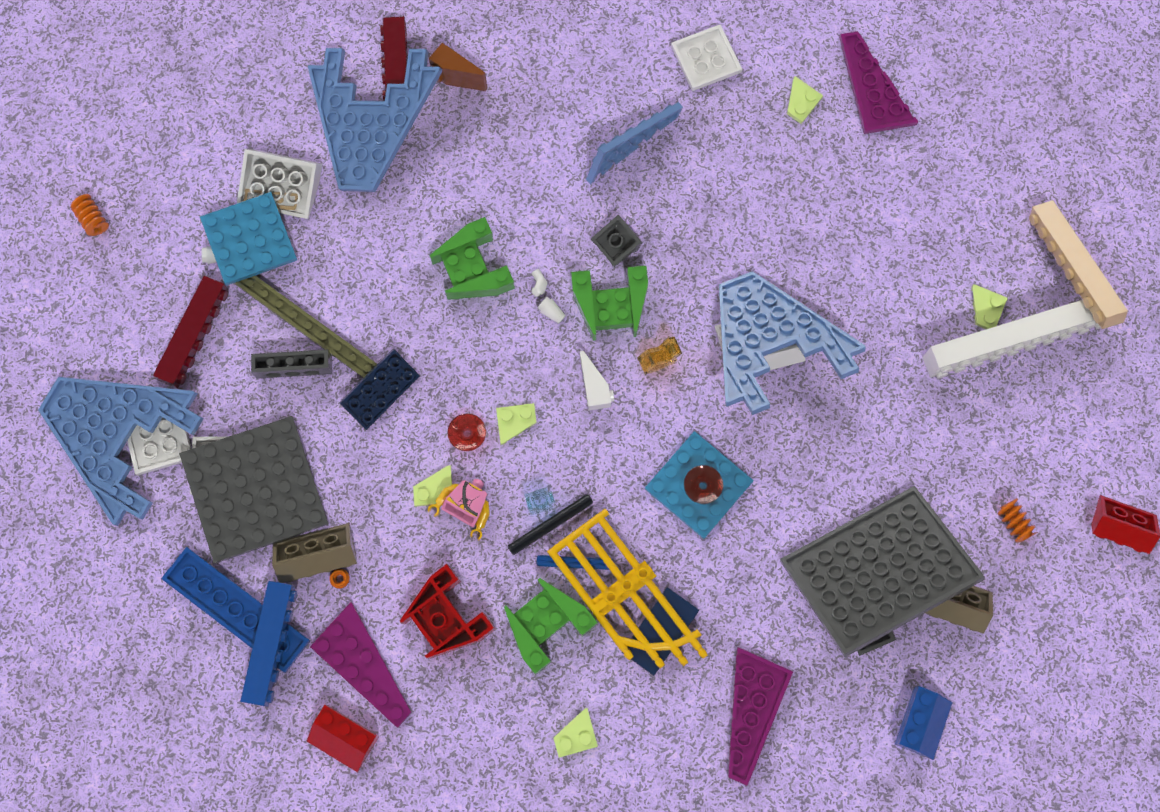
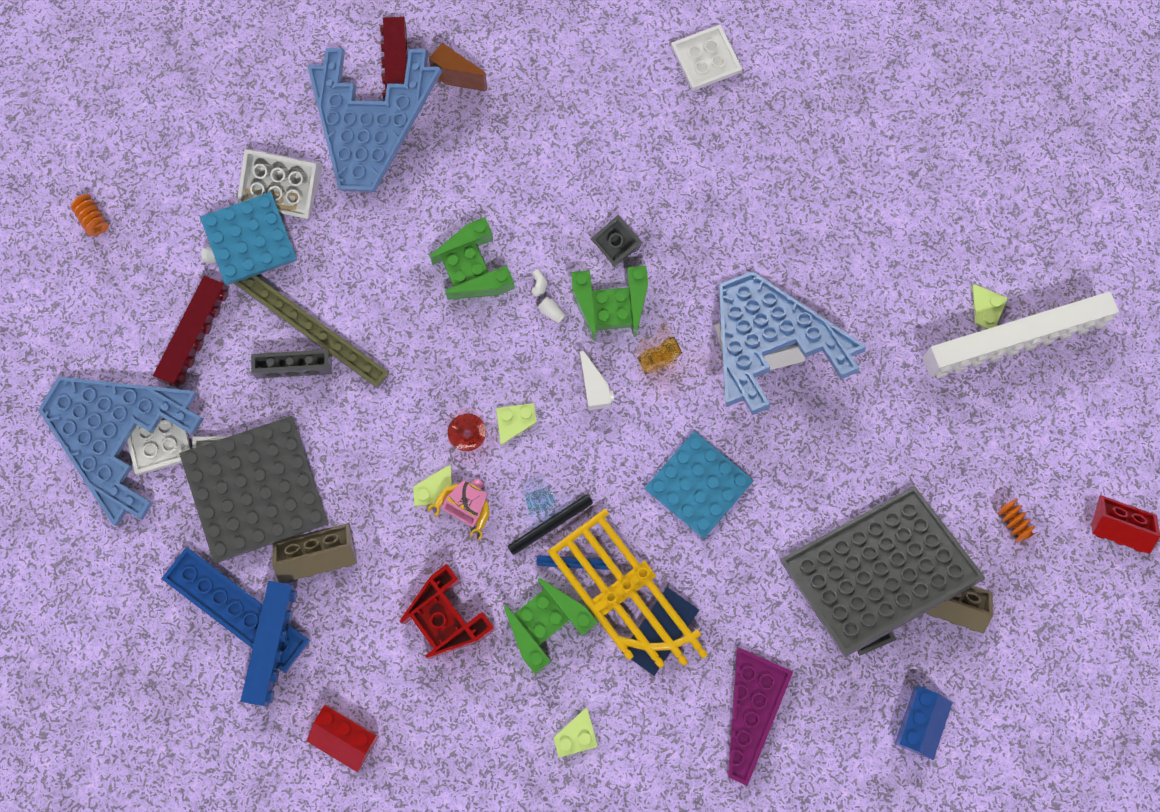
(339, 585): orange plate -> none
(355, 657): magenta wing -> none
(379, 389): dark blue tile -> none
(628, 142): medium blue wing -> none
(706, 475): clear red dish -> none
(802, 100): yellowish green wing -> none
(874, 92): magenta wing -> none
(1078, 265): tan brick -> none

